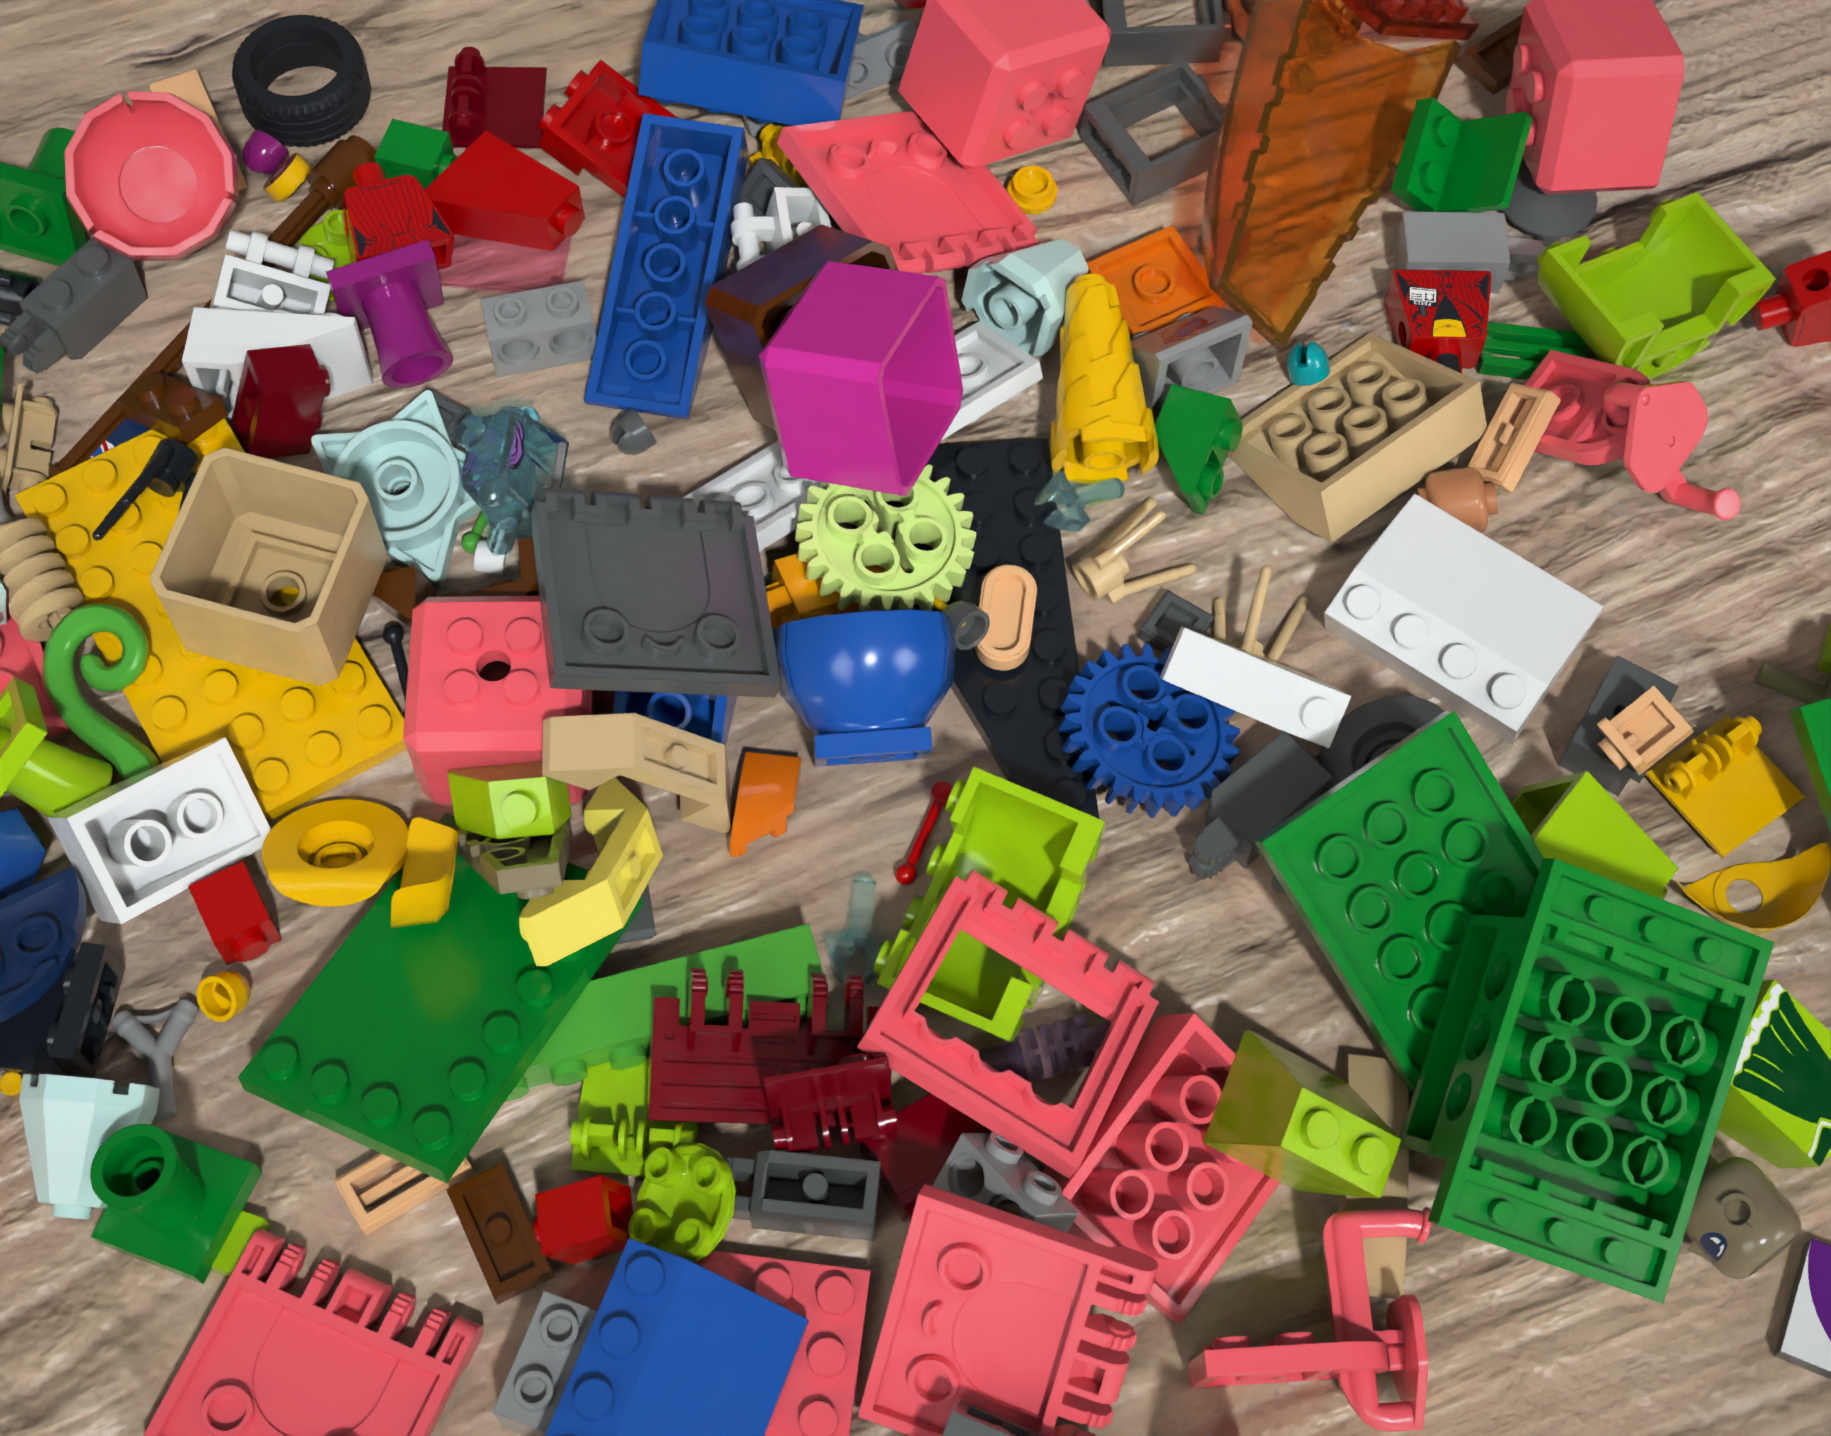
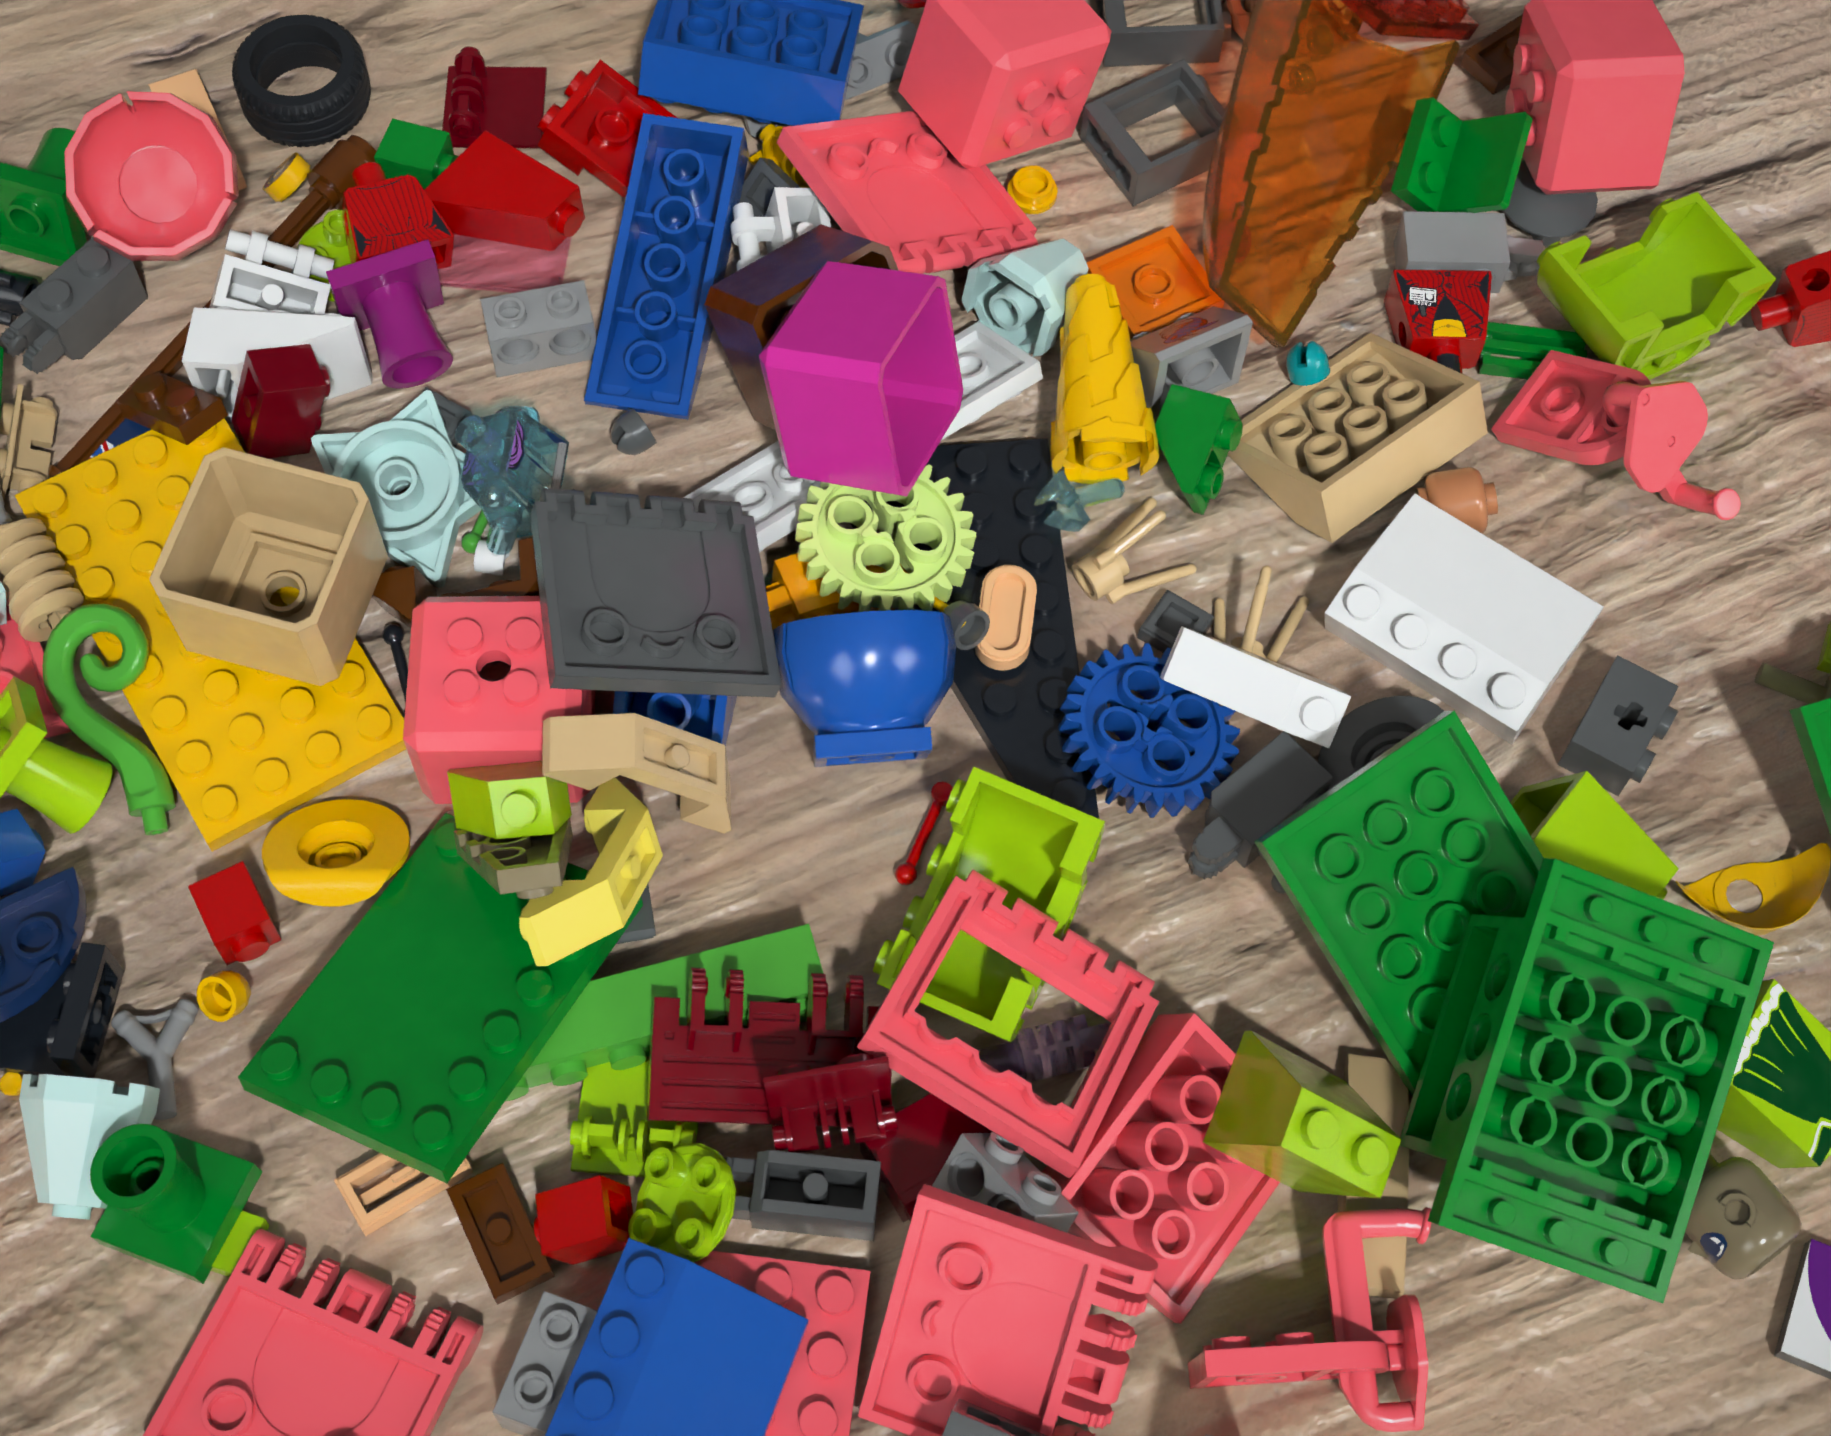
(161, 831): white slope -> none
(165, 473): black plant -> none
(263, 153): magenta hinge -> none
(426, 874): yellow piece -> none
(764, 798): orange slope -> none
(858, 932): clear light blue bar -> none
(1517, 439): light nougat tile -> none
(1643, 732): light nougat bracket -> none
(1725, 784): yellow hinge -> none

